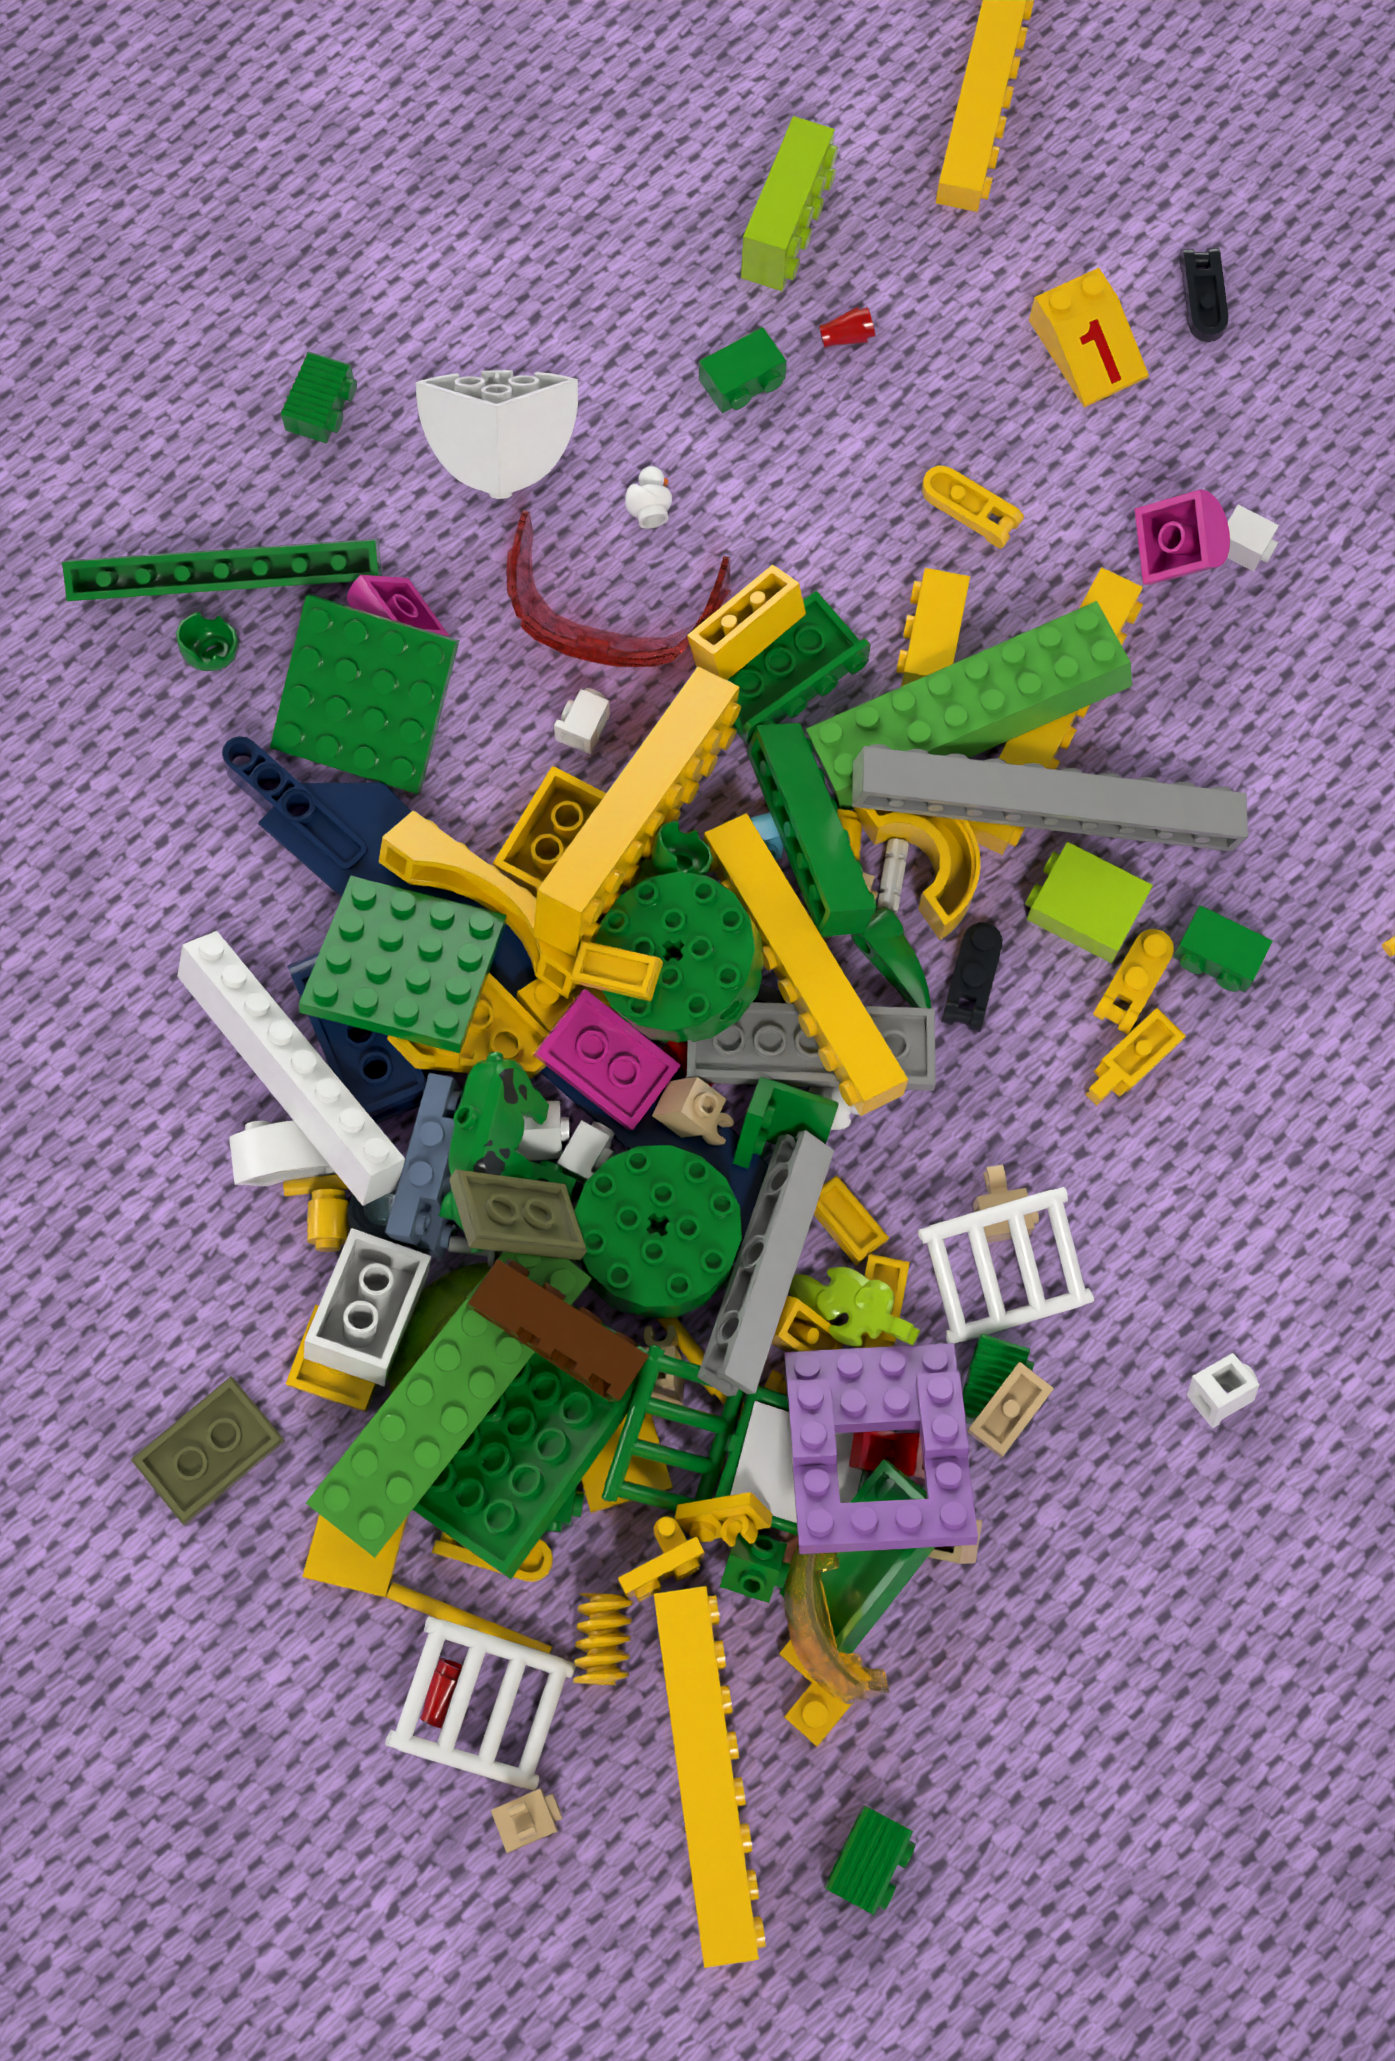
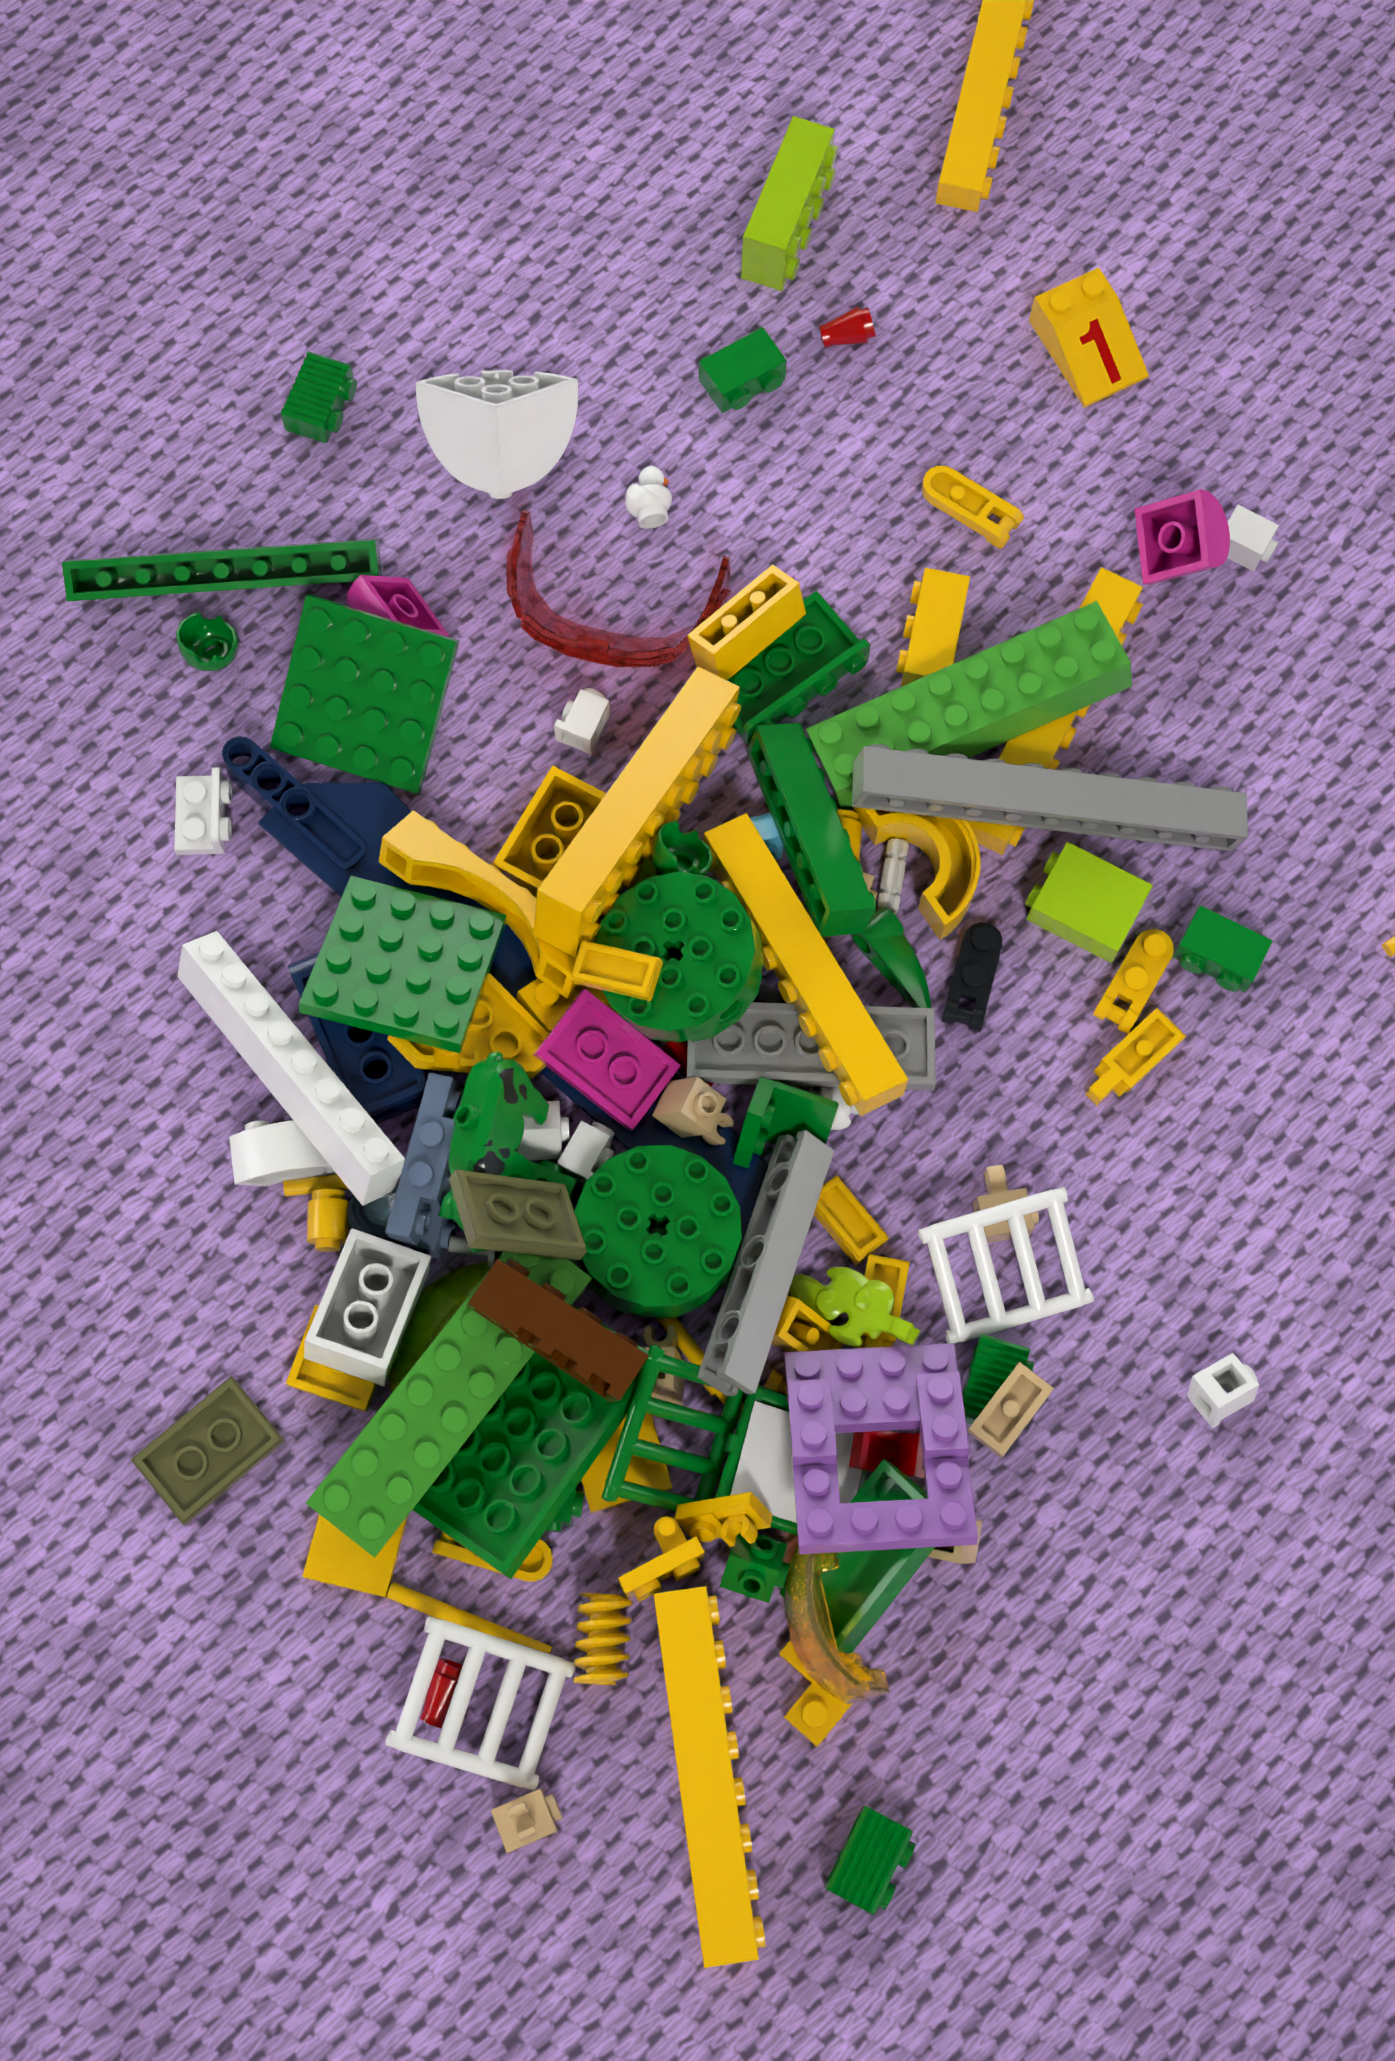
(201, 814): none -> white bracket
(1204, 293): black plate -> none

